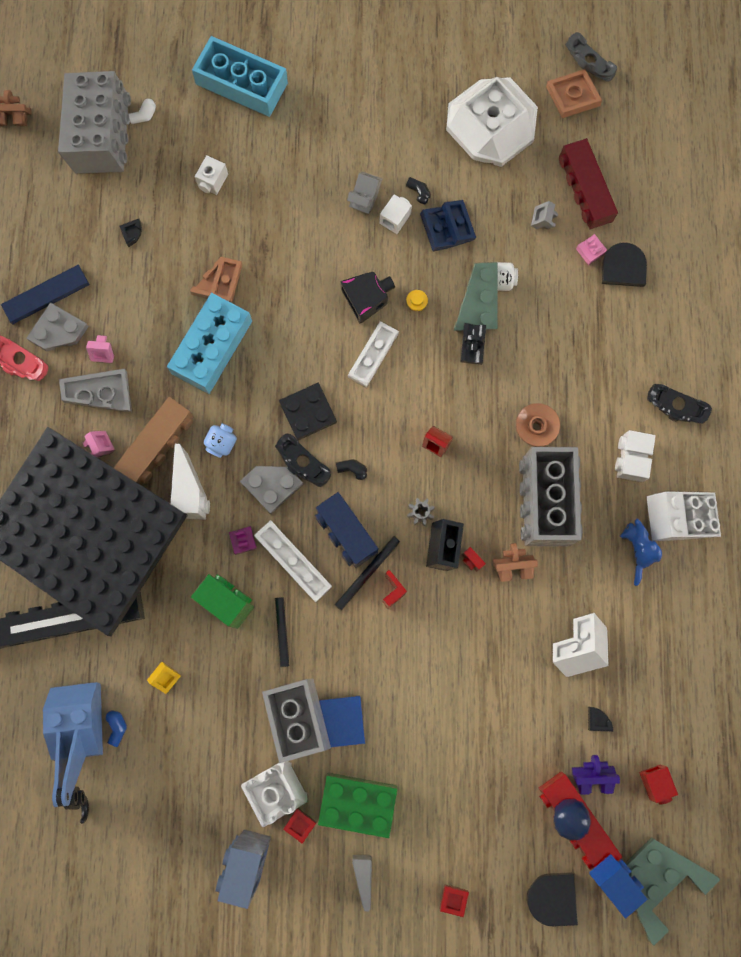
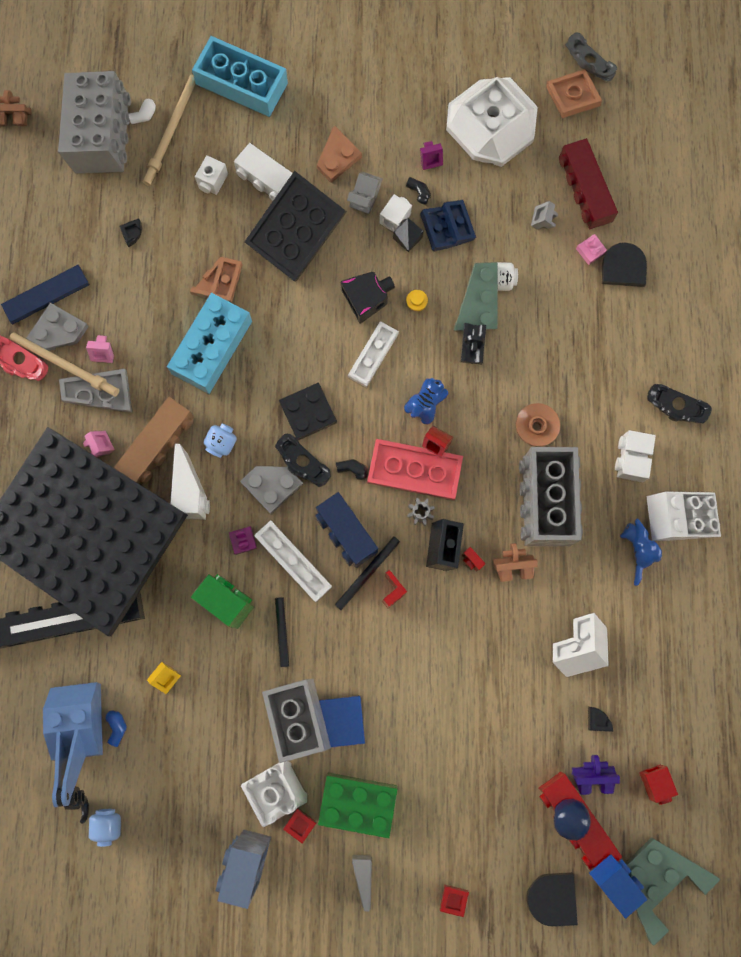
(96, 381): none -> tan bar
(104, 827): none -> light blue head
(155, 163): none -> tan bar
(261, 170): none -> white brick
(295, 226): none -> black plate
(337, 155): none -> nougat wing
(408, 234): none -> black slope
(414, 469): none -> coral plate
(425, 402): none -> blue animal
(431, 155): none -> magenta tile

